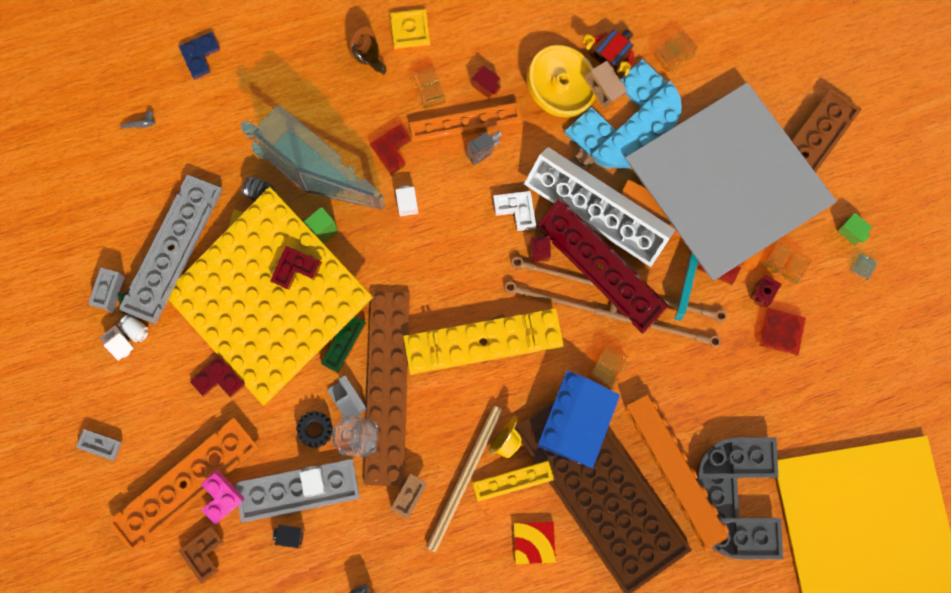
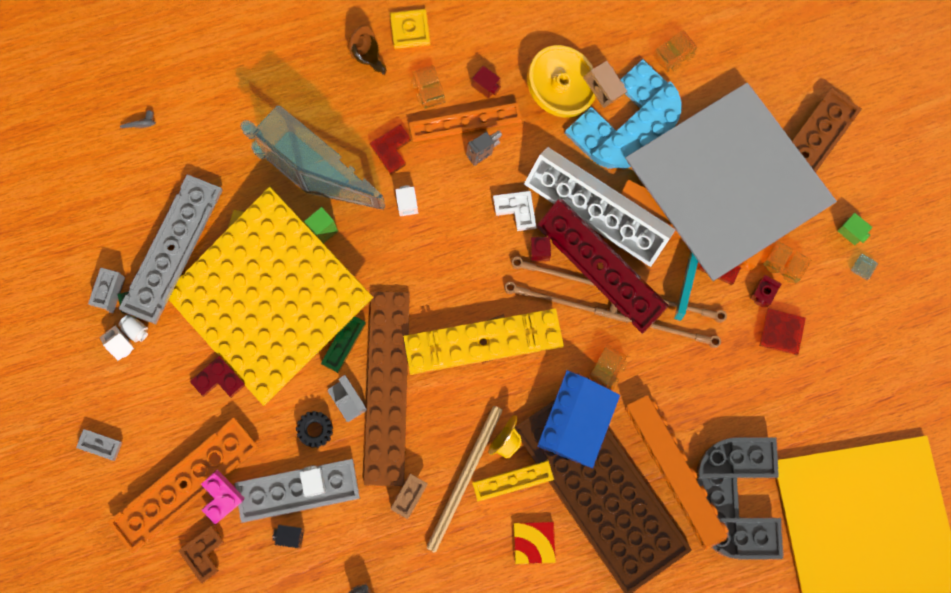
(195, 51): dark blue plate -> none
(254, 188): dark grey gear -> none
(291, 263): dark red plate -> none
(355, 436): clear brick -> none
(582, 160): medium nougat tile -> none
(613, 48): torso -> none

